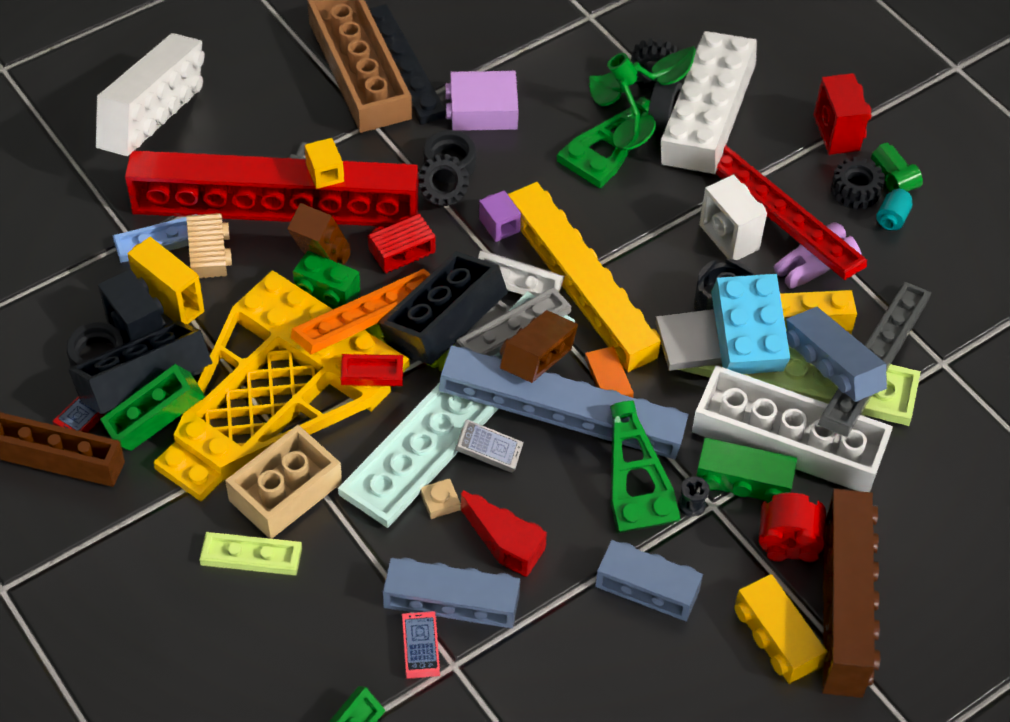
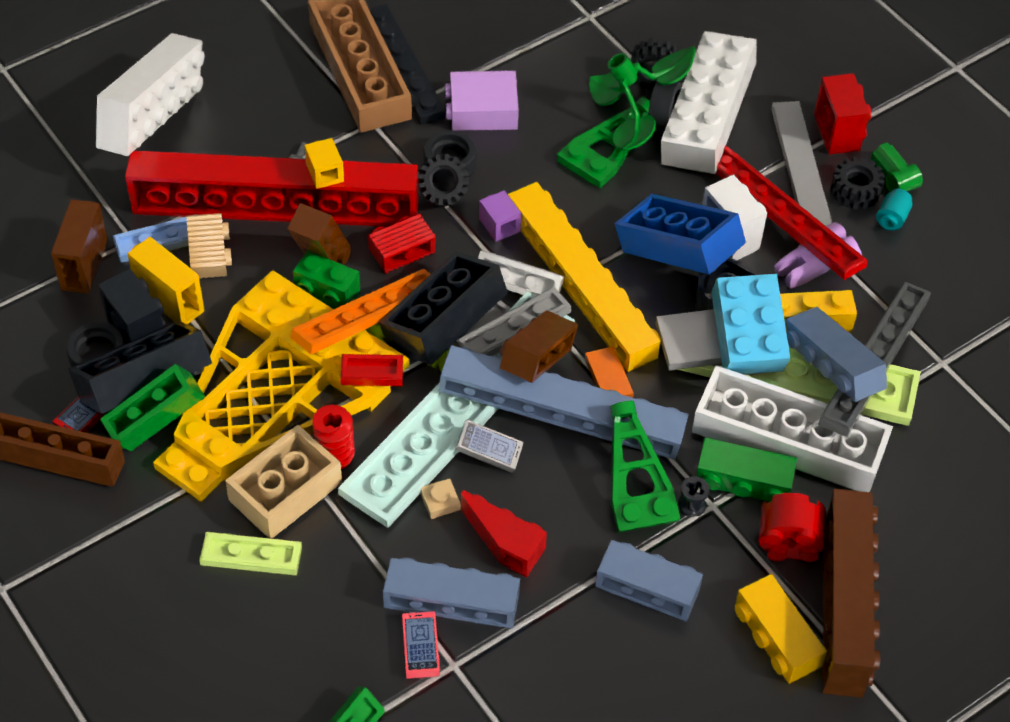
(79, 246): none -> reddish brown brick
(335, 432): none -> red piece
(680, 233): none -> blue brick
(800, 159): none -> light grey tile

